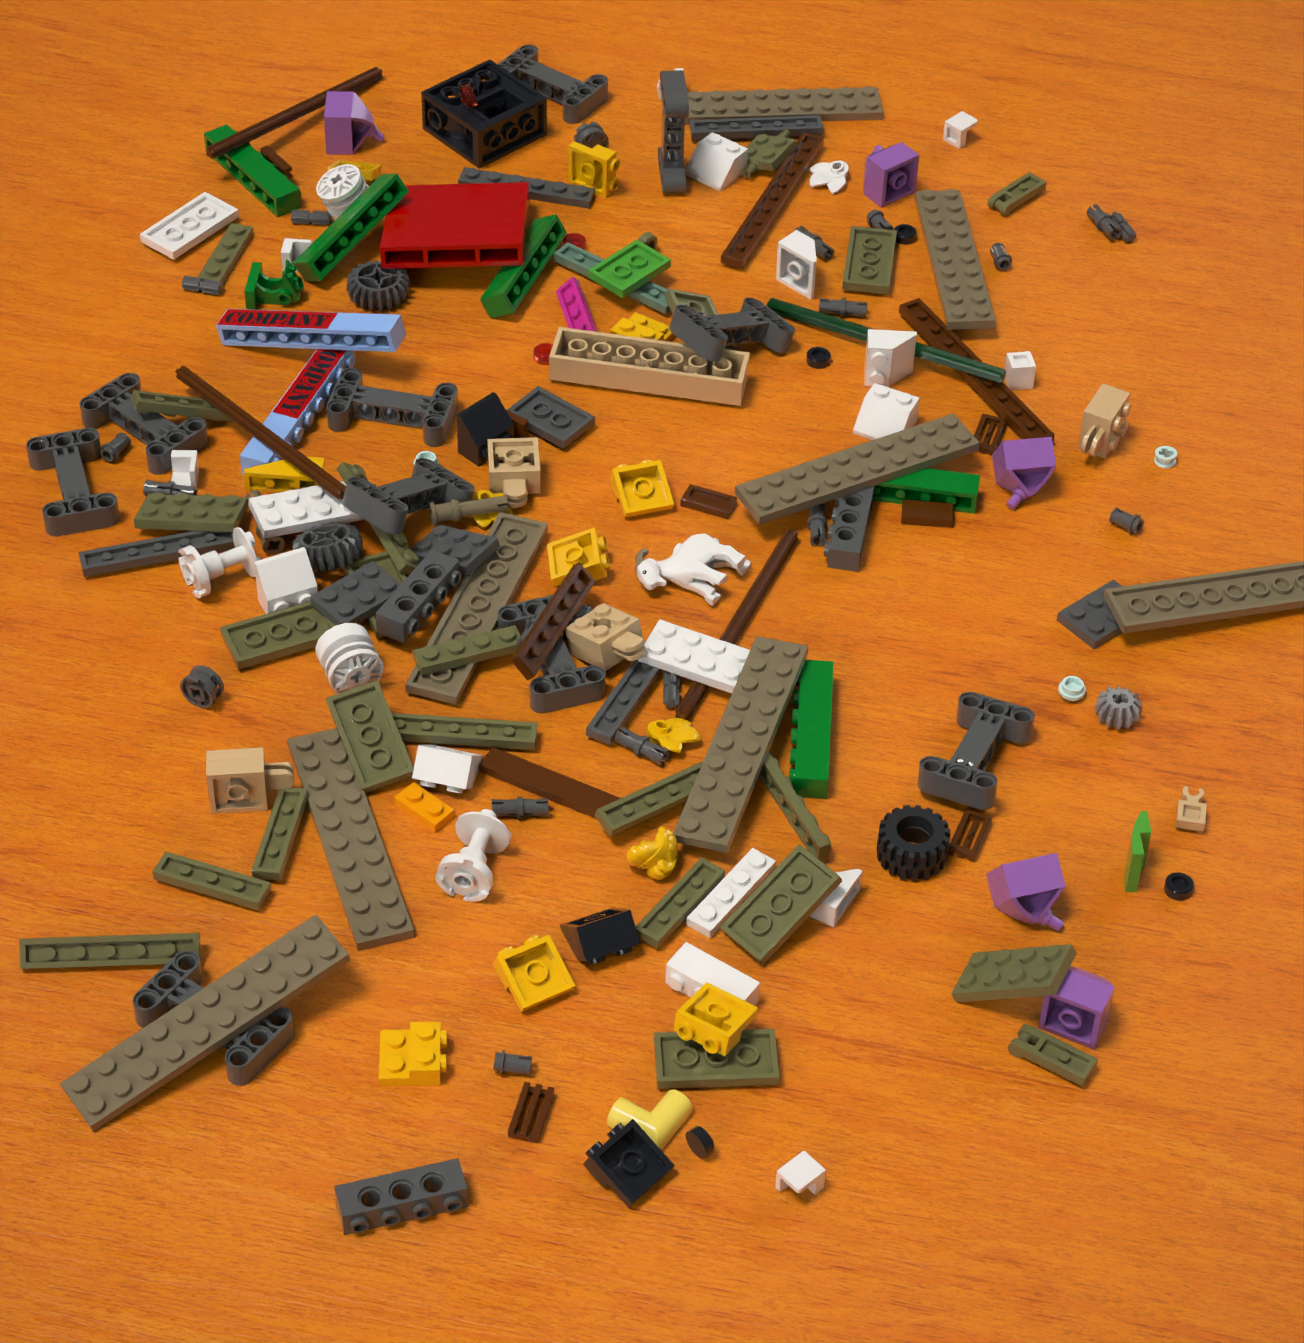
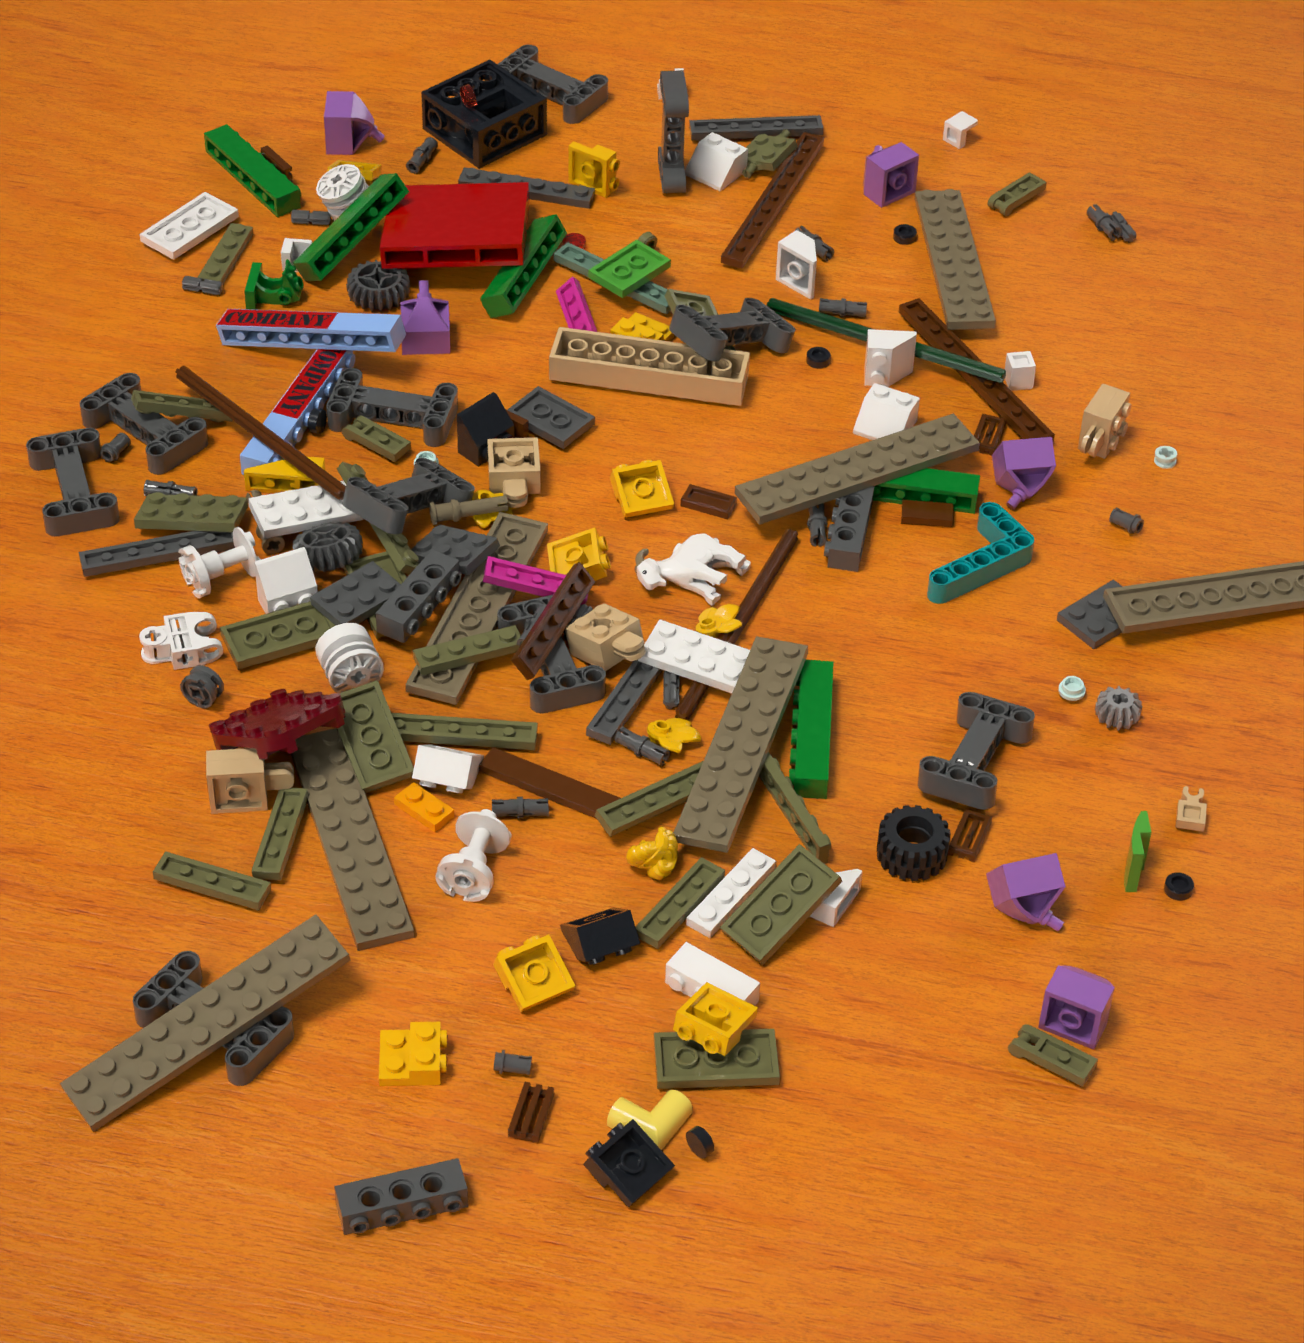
(105, 950): olive plate -> none
(185, 467): white panel -> none
(192, 641): none -> white piece
(277, 721): none -> dark red plate
(290, 114): reddish brown axle -> none
(317, 420): none -> black tile
(377, 438): none -> olive plate
(416, 161): none -> dark grey pin
(425, 324): none -> medium lavender piece
(522, 577): none -> dark pink plate
(541, 353): clear red tile -> none
(591, 135): dark grey wheel -> none
(718, 621): none -> yellow plate
(800, 1174): white panel -> none
(829, 174): white plate -> none
(831, 104): dark tan plate -> none
(869, 260): olive plate -> none
(877, 220): dark grey pin -> none
(1001, 259): dark grey pin -> none
(1009, 550): none -> teal beam
(1014, 973): olive plate -> none

